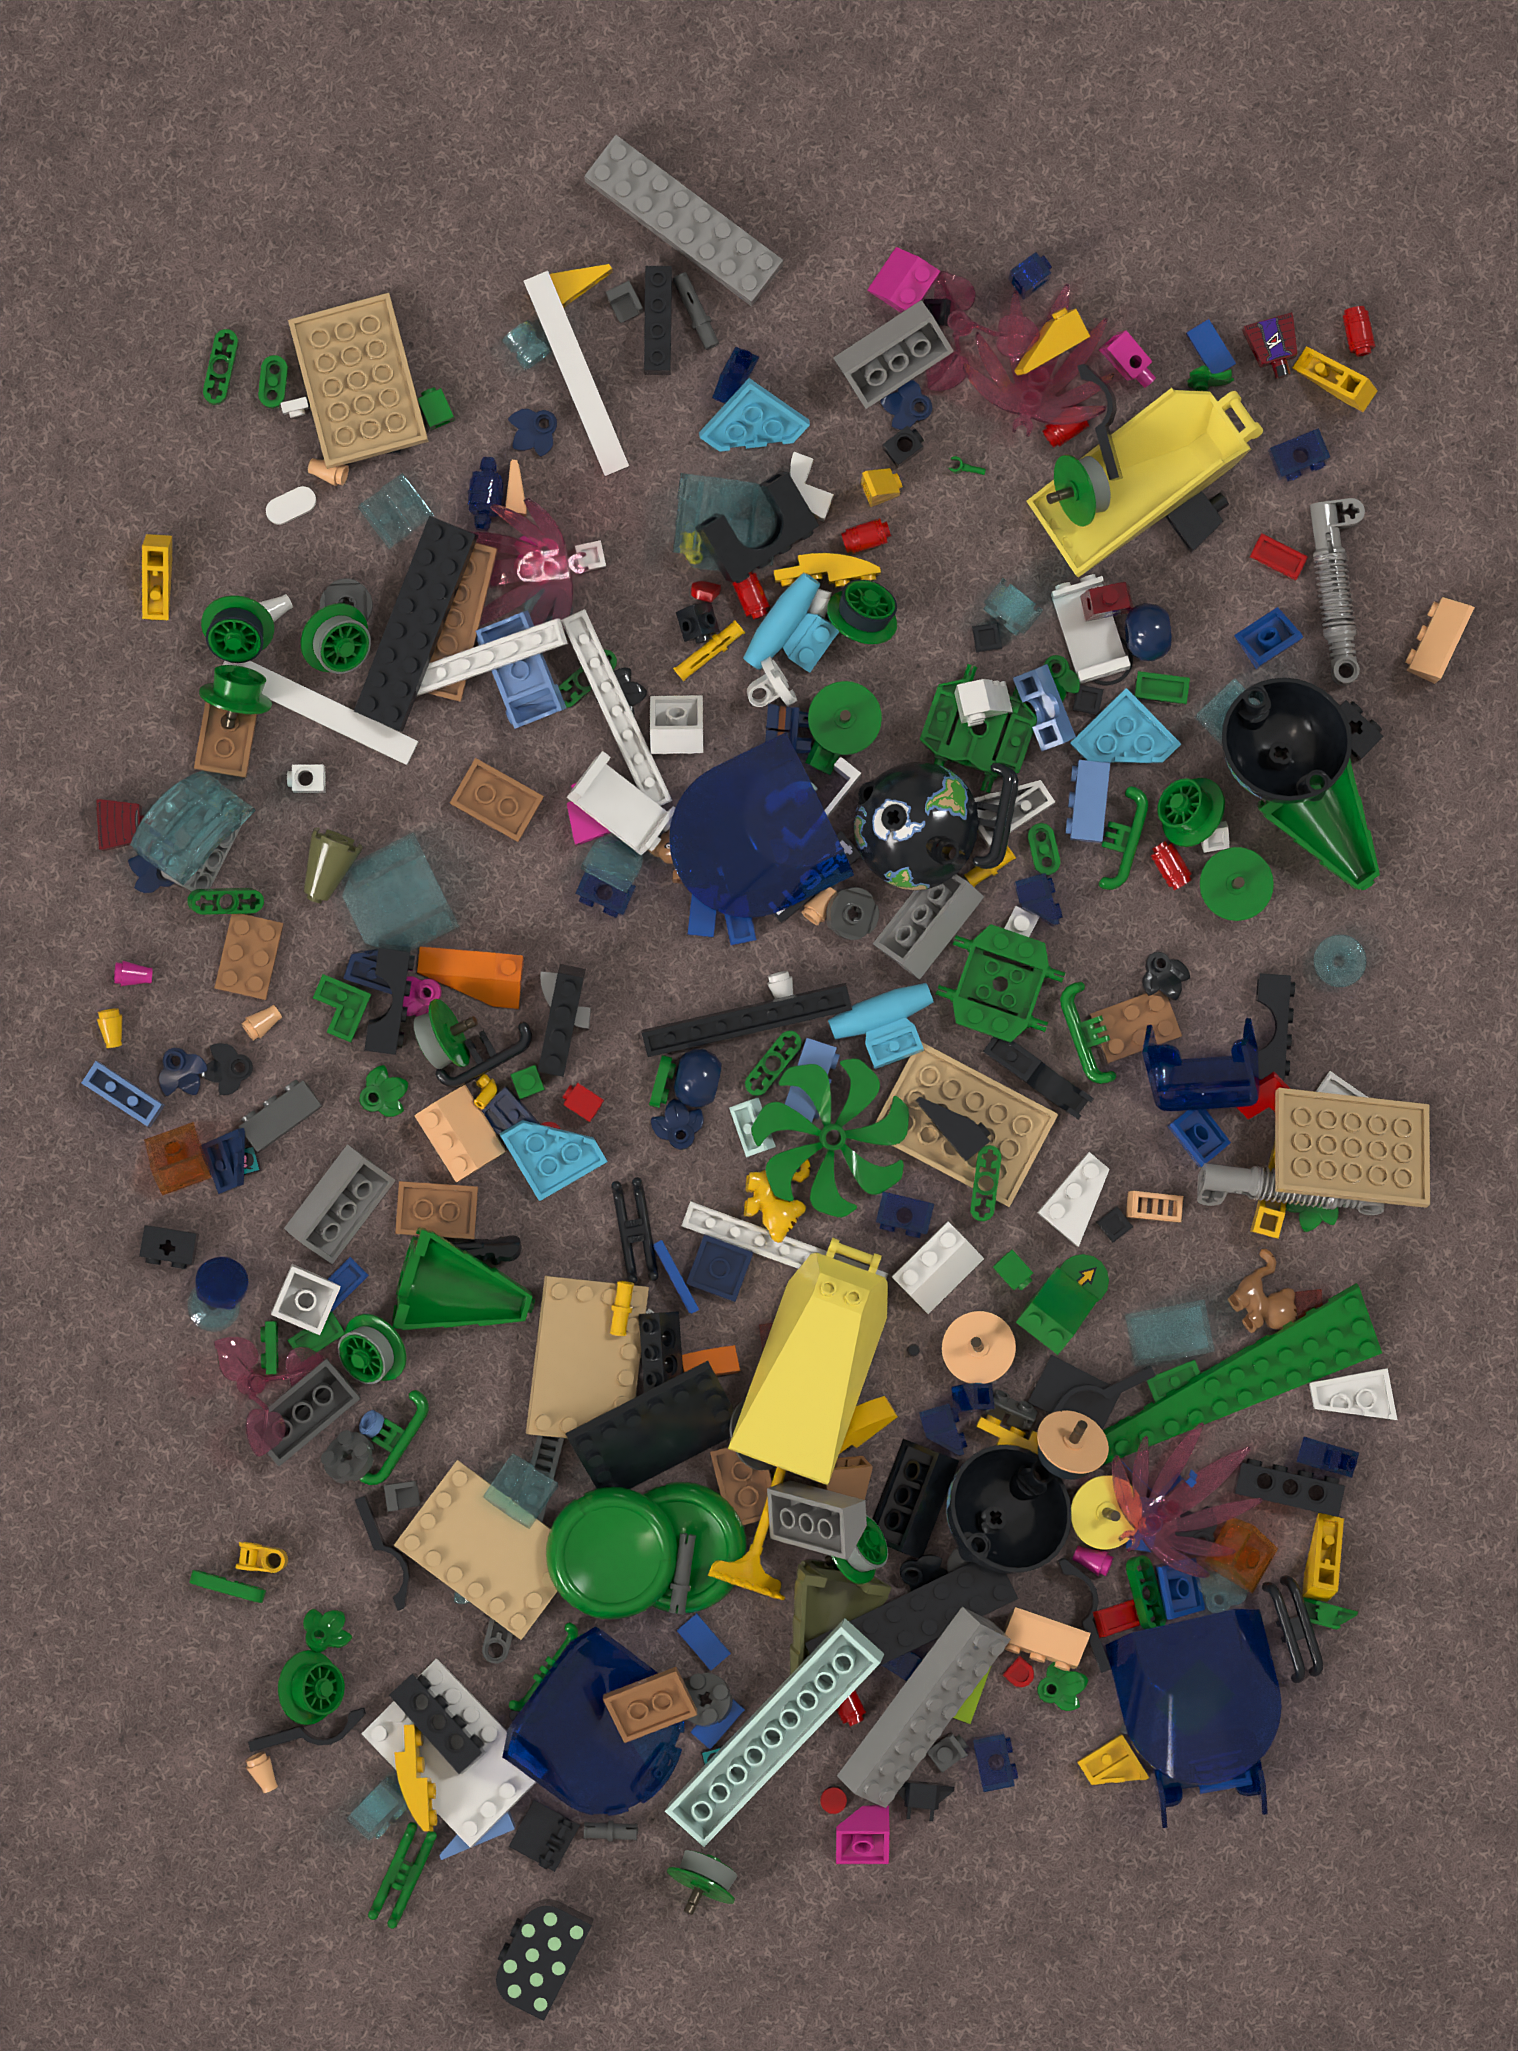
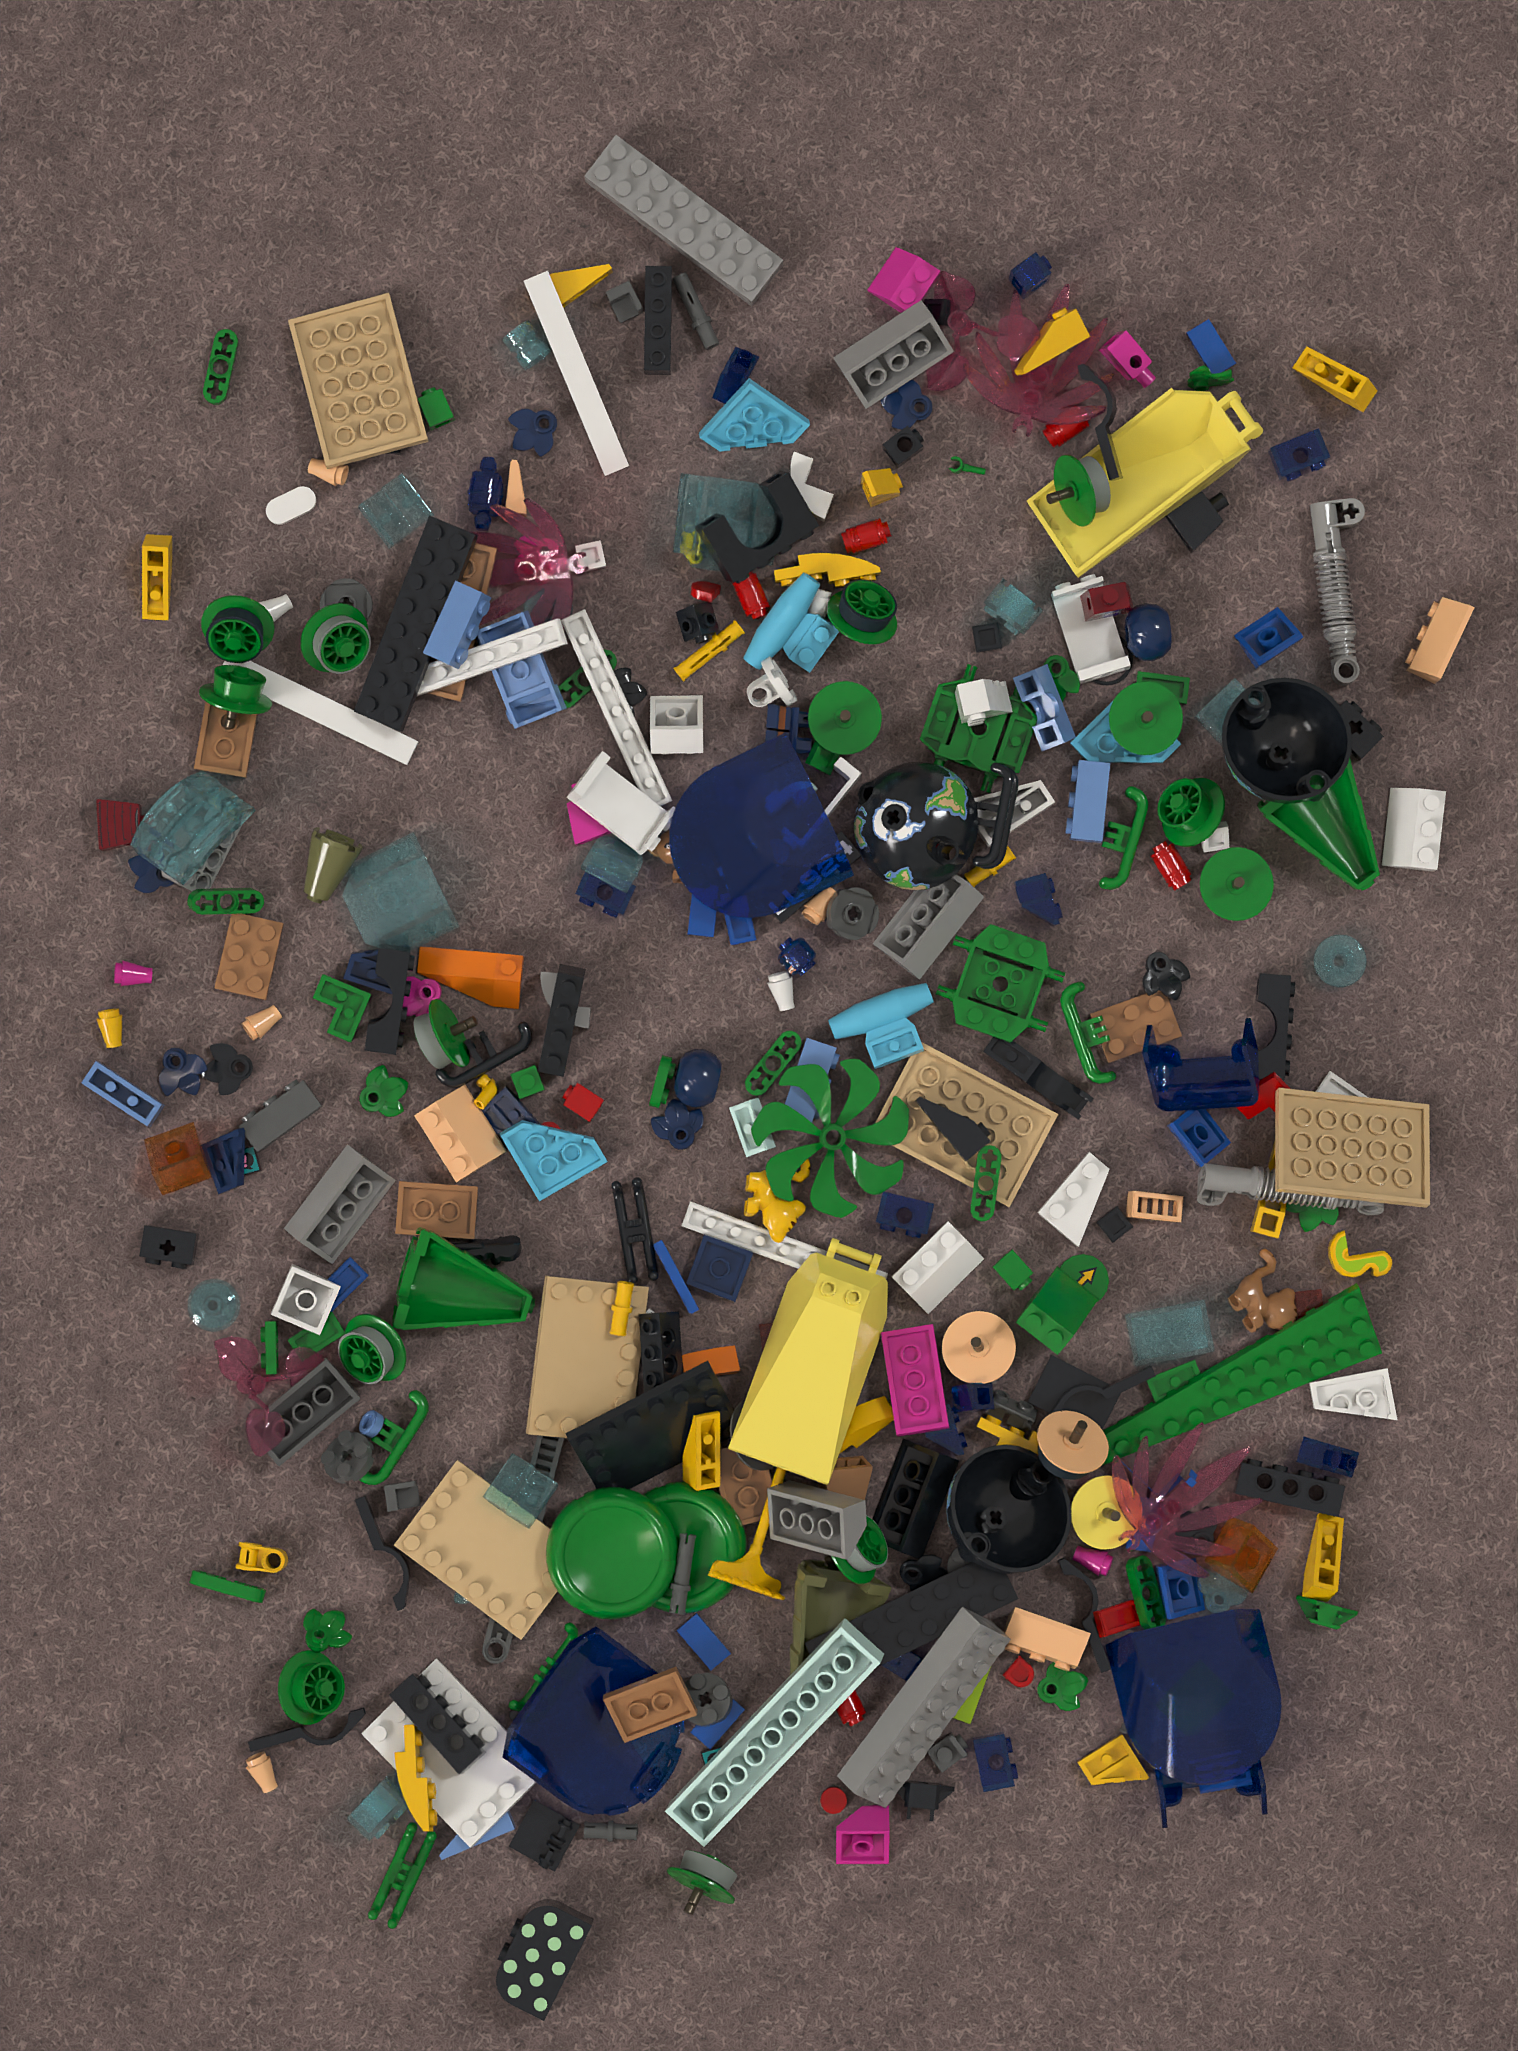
(221, 1282): clear blue tile -> none
(273, 382): green plate -> none
(295, 407): white plate -> none
(319, 780): white brick -> none
(457, 625): none -> medium blue brick
(496, 800): medium nougat plate -> none
(702, 1452): none -> yellow slope
(746, 1020): black plate -> none
(796, 956): none -> clear blue head
(915, 1380): none -> dark pink plate
(1021, 922): white plate -> none
(1047, 848): green plate -> none
(1088, 700): black tile -> none
(1145, 718): none -> green piece
(1273, 343): torso -> none
(1278, 556): red tile -> none
(1295, 1628): black piece -> none
(1356, 1265): none -> animal
(1358, 331): red head -> none
(1413, 828): none -> white slope

